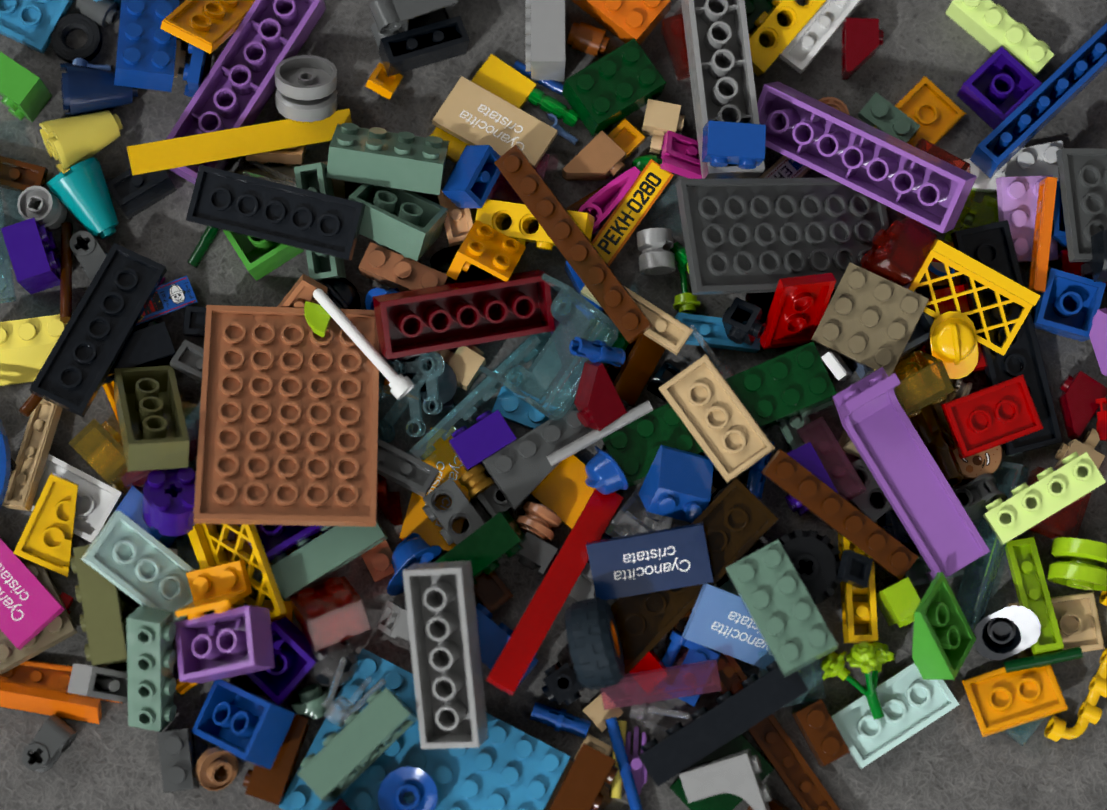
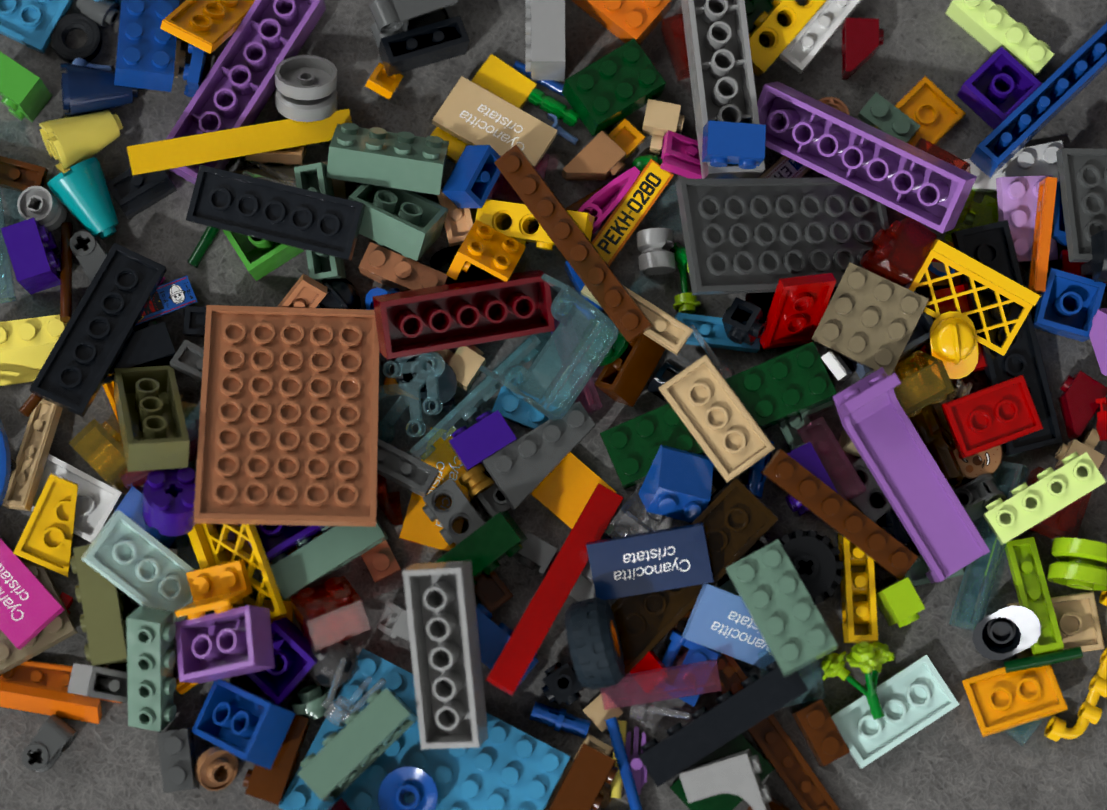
(316, 318): lime tile -> none
(399, 384): white piece -> none
(408, 552): blue piece -> none
(539, 521): nougat wheel -> none
(588, 39): dark orange brick -> none
(595, 435): light grey bar -> none
(597, 351): blue pin -> none
(597, 398): dark red slope -> none
(604, 474): blue piece -> none
(855, 569): black plate -> none
(940, 633): bright green slope -> none

